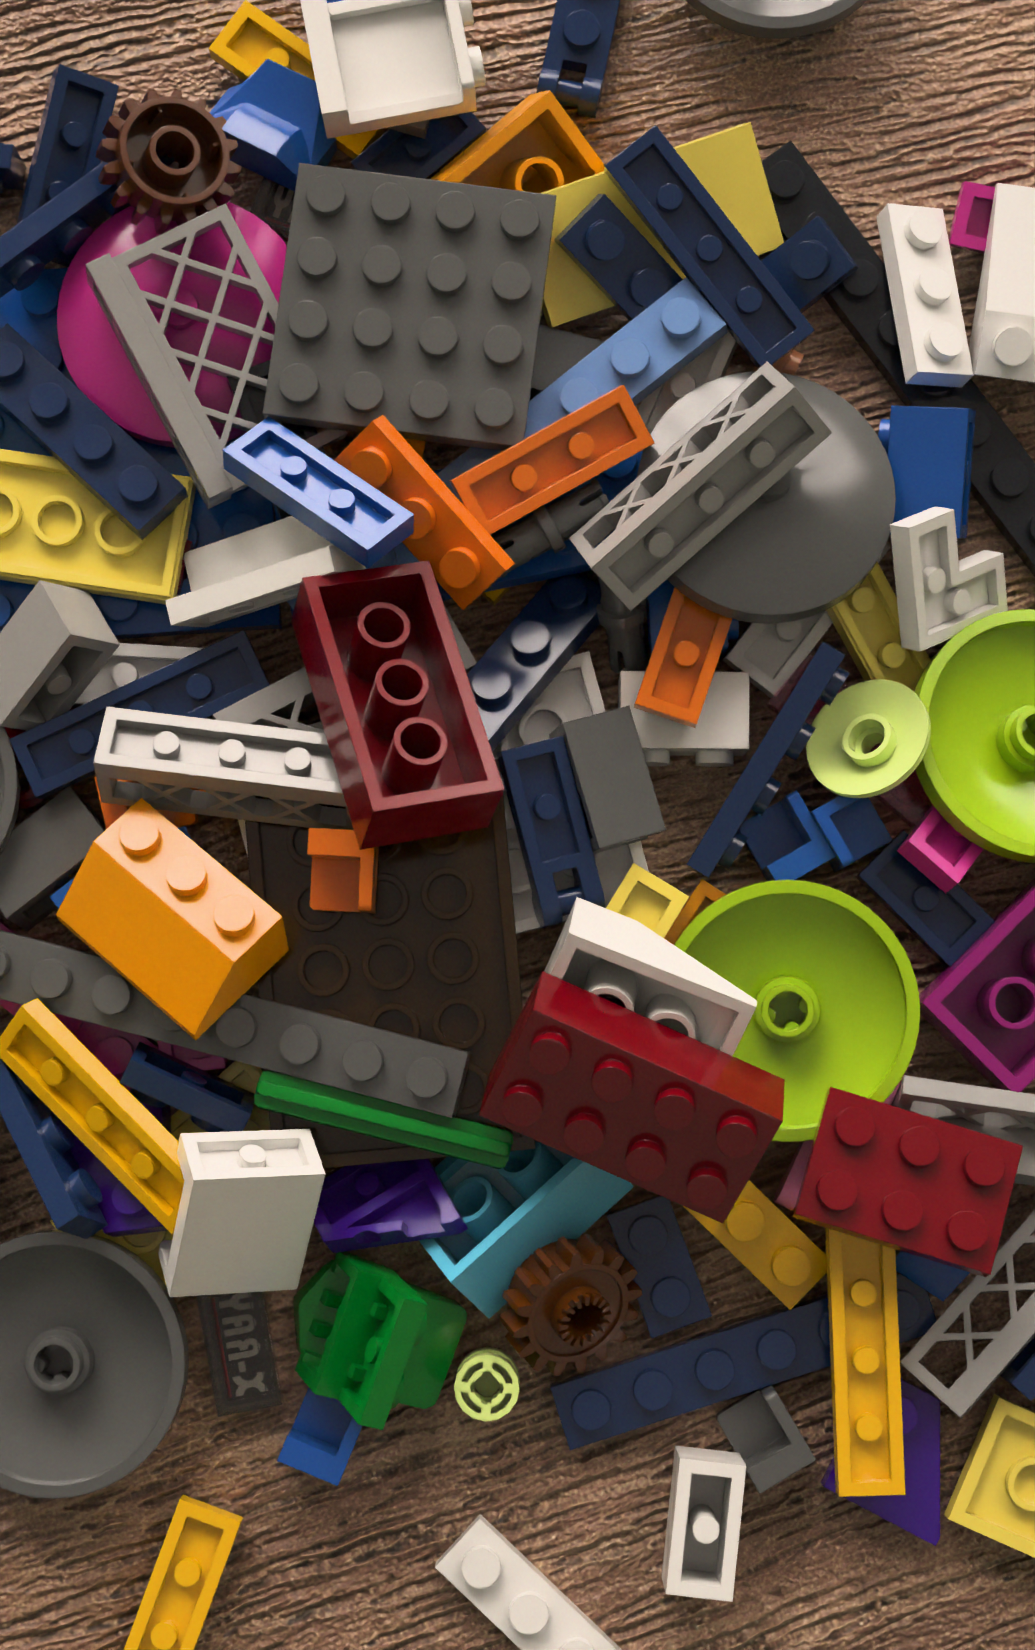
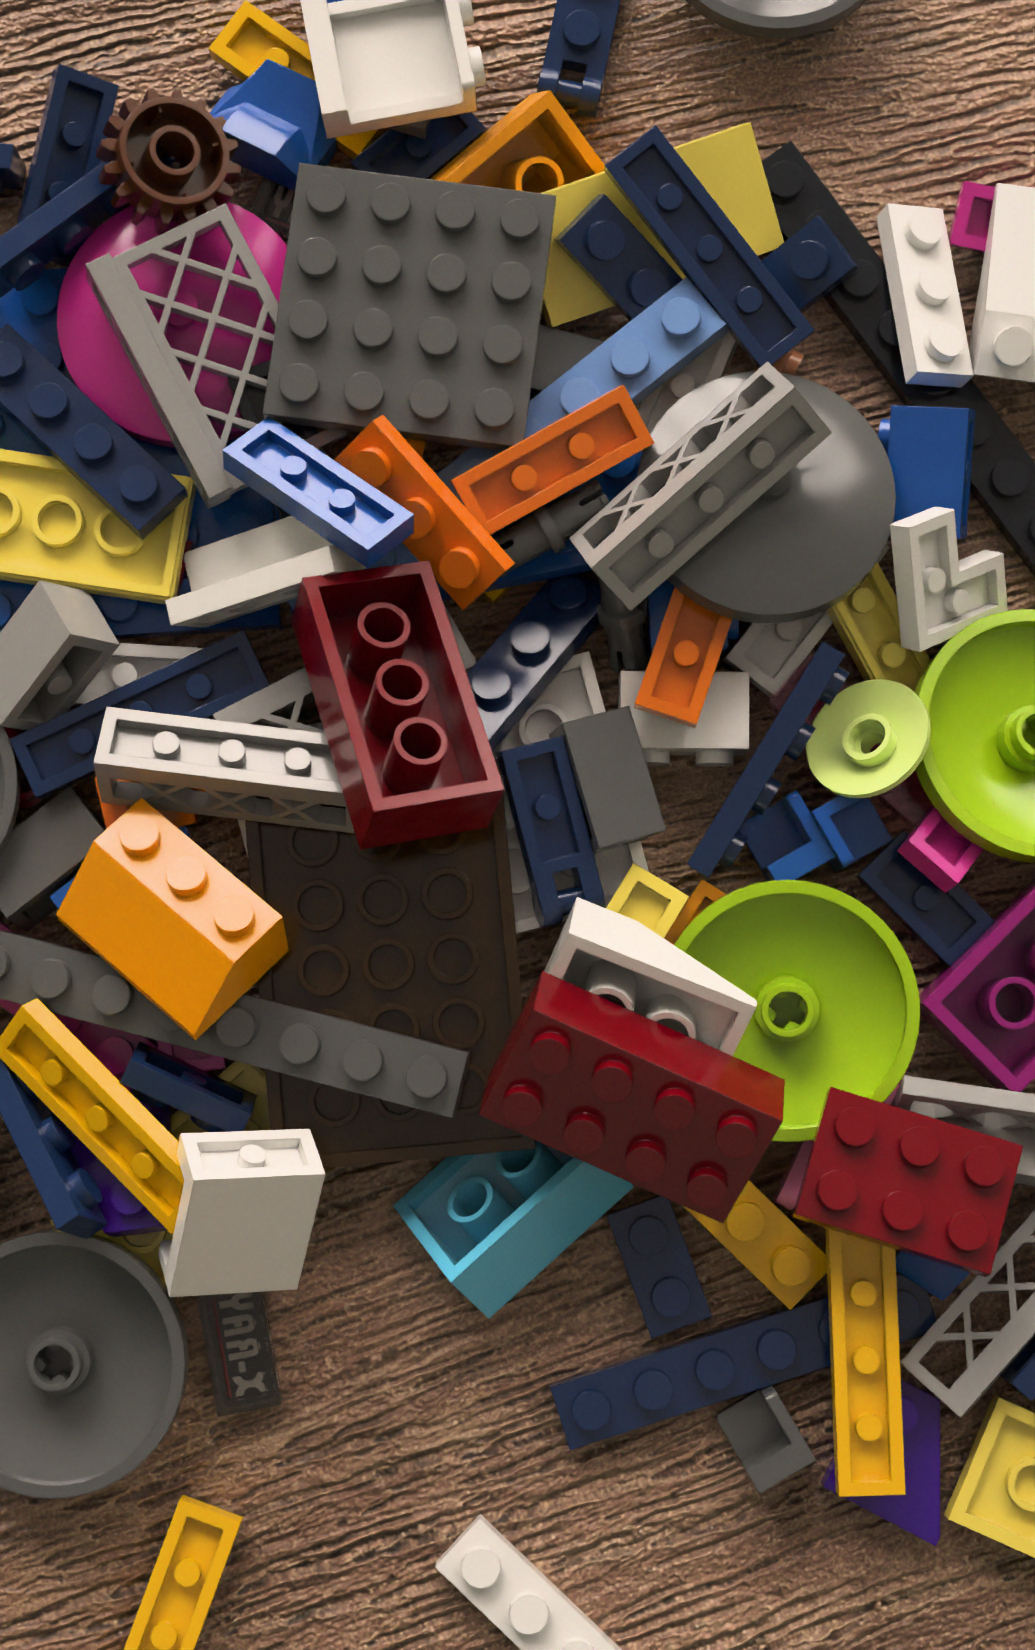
(321, 1438): blue panel -> none
(341, 872): orange panel -> none
(374, 1338): green piece -> none
(383, 1119): green axle -> none
(385, 1206): dark purple wing -> none
(487, 1371): yellowish green wheel -> none
(569, 1303): reddish brown gear -> none
(703, 1523): white brick -> none

